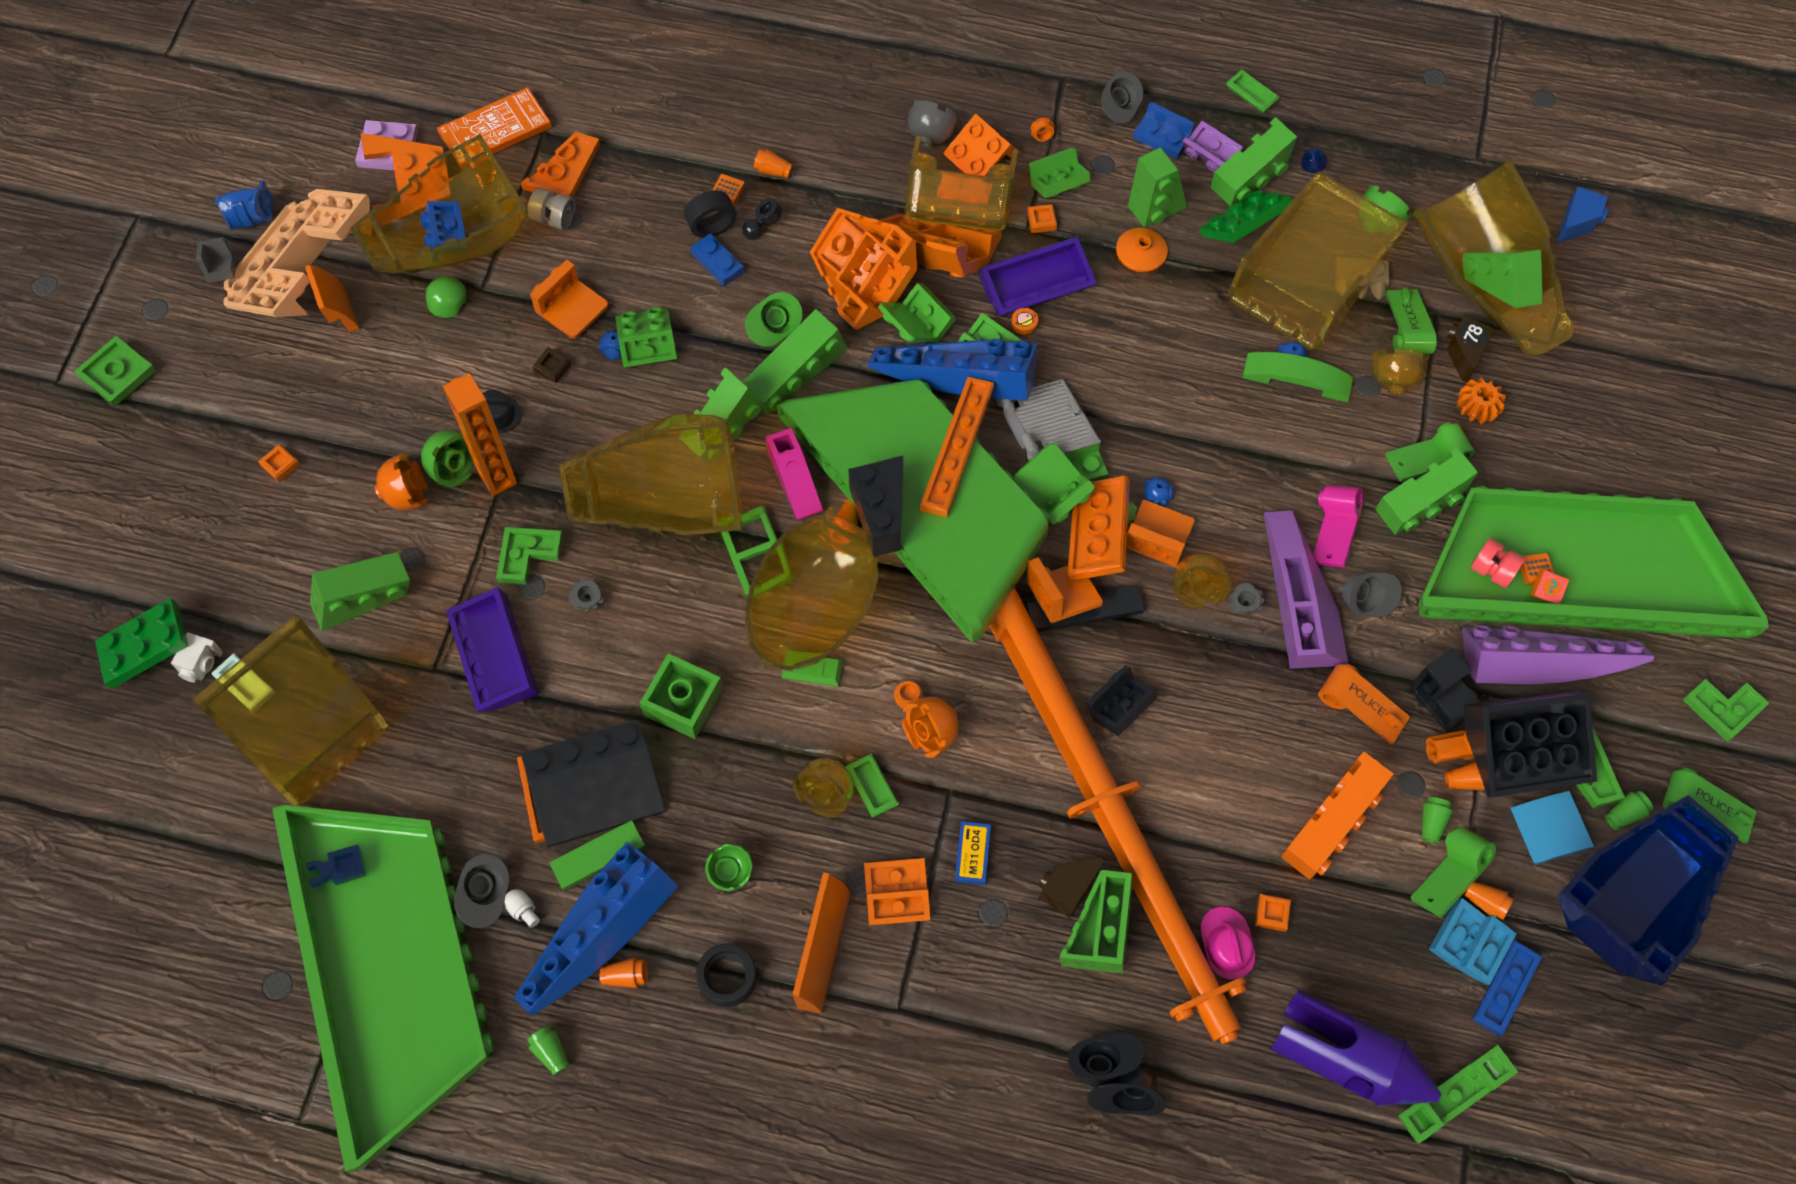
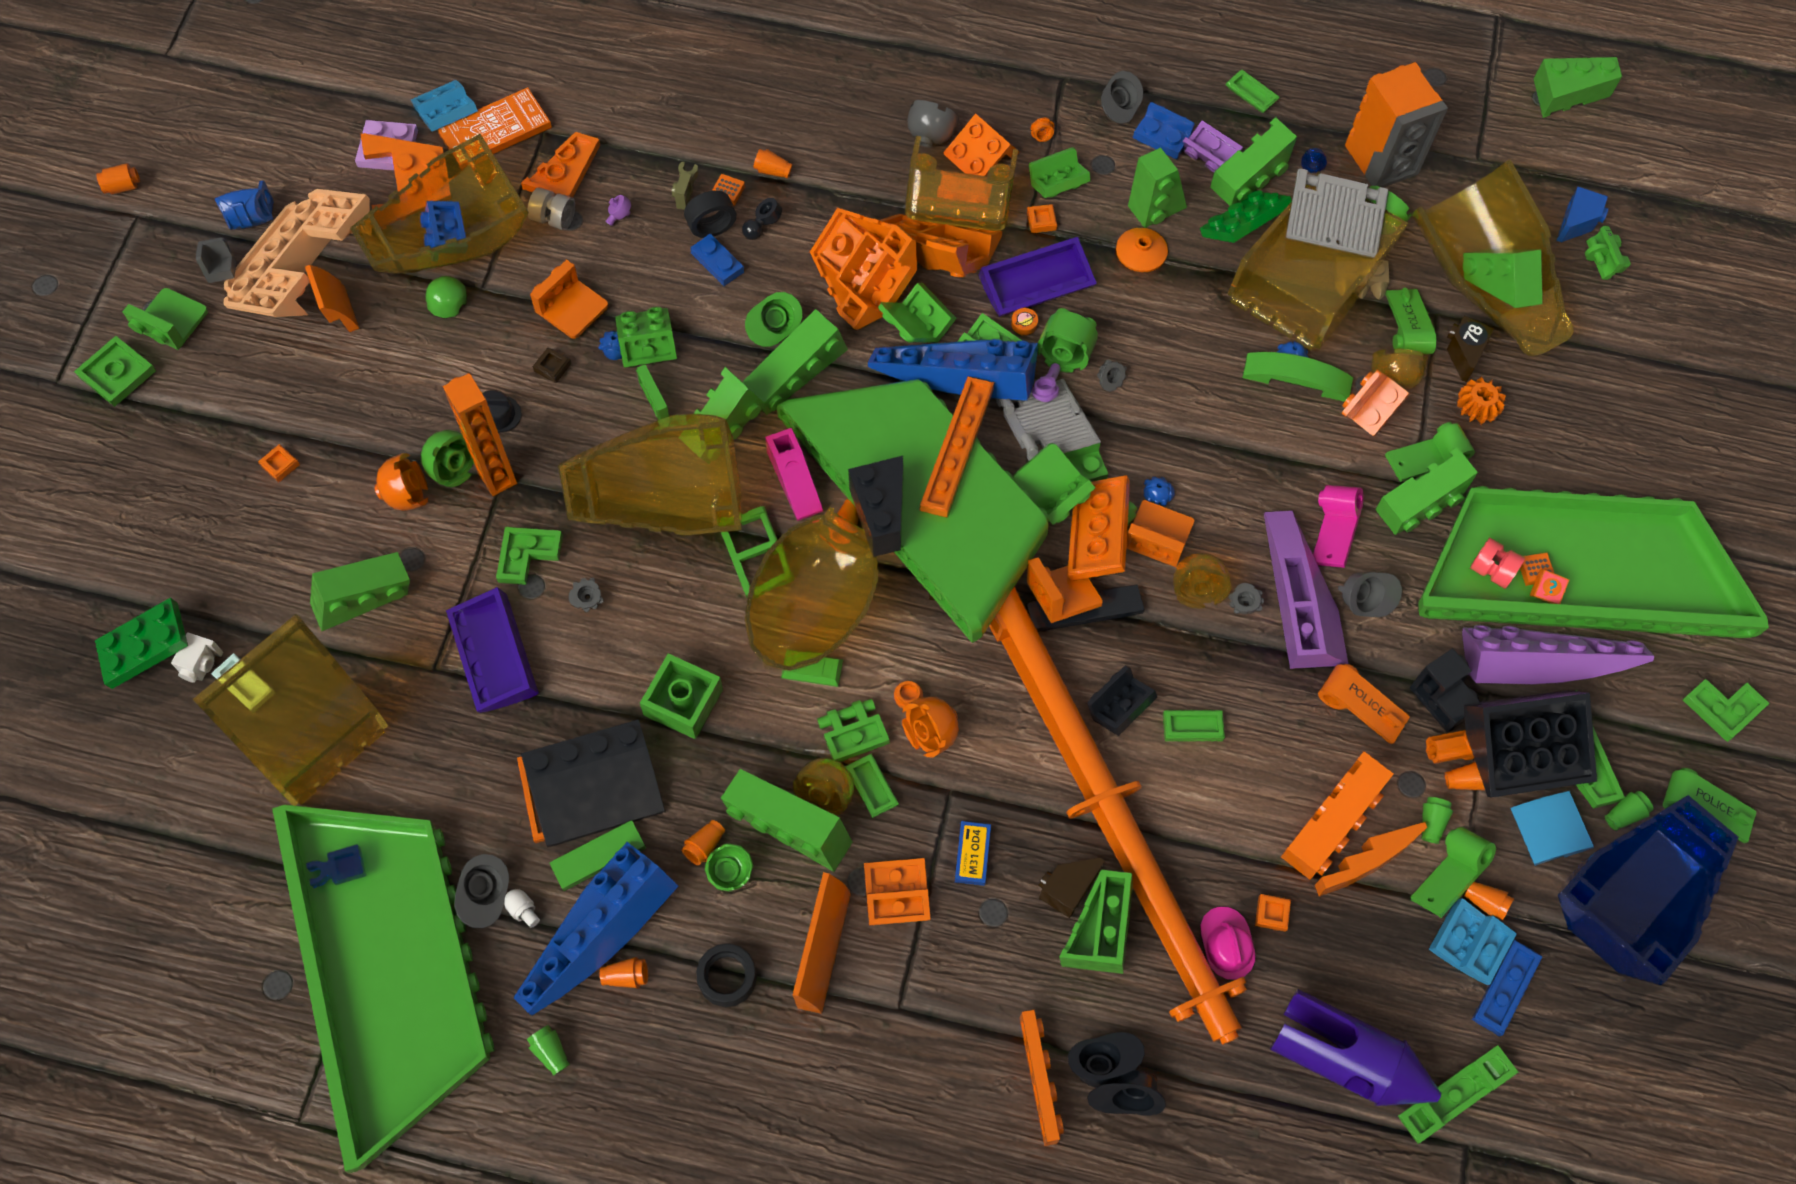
(118, 179): none -> orange brick
(167, 319): none -> bright green bracket
(444, 105): none -> dark azure slope
(618, 208): none -> medium lavender piece
(652, 392): none -> bright green tile
(683, 188): none -> olive plate
(703, 842): none -> orange cone
(788, 819): none -> bright green wedge
(854, 738): none -> bright green plate
(1044, 1091): none -> orange plate
(1045, 387): none -> medium lavender plate
(1068, 340): none -> bright green brick
(1111, 375): none -> dark grey animal
(1193, 725): none -> bright green tile
(1337, 213): none -> light grey window
(1374, 402): none -> bracket
(1375, 854): none -> orange slope
(1395, 125): none -> piece
(1574, 81): none -> bright green wedge
(1606, 253): none -> bright green hips

